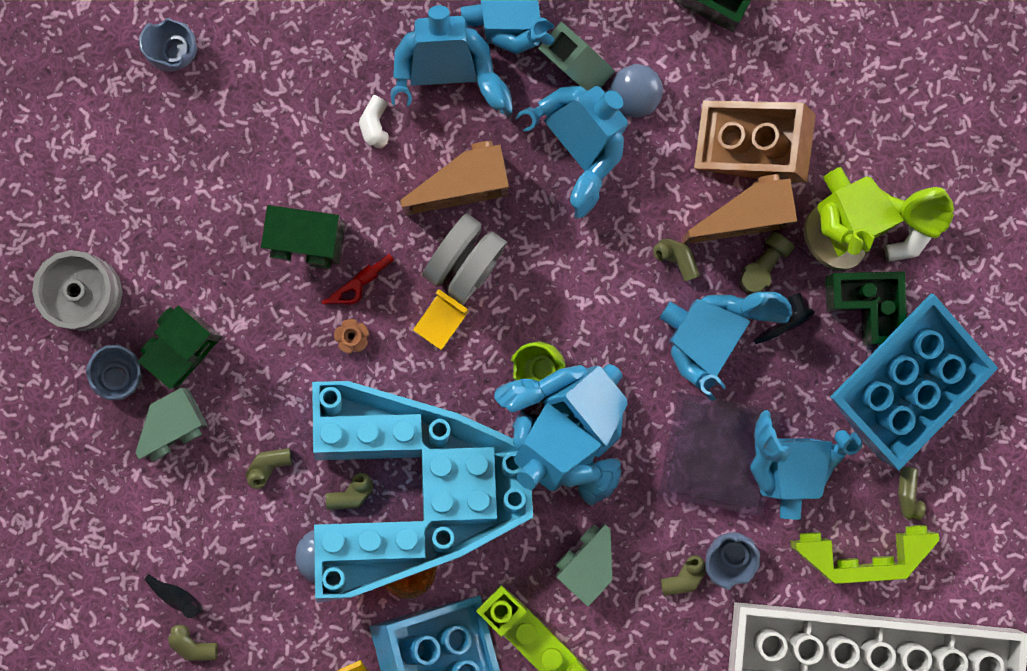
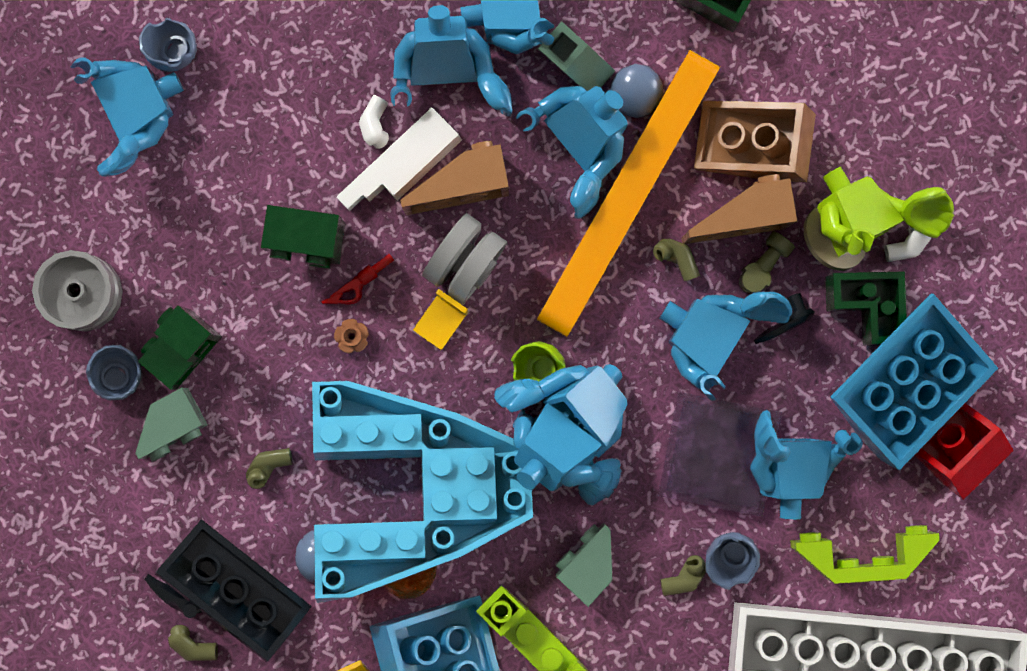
(133, 105): none -> dark azure torso
(233, 590): none -> black slope
(353, 496): olive arm -> none
(404, 161): none -> white piece
(628, 193): none -> light orange beam
(907, 494): olive arm -> none
(965, 451): none -> red slope

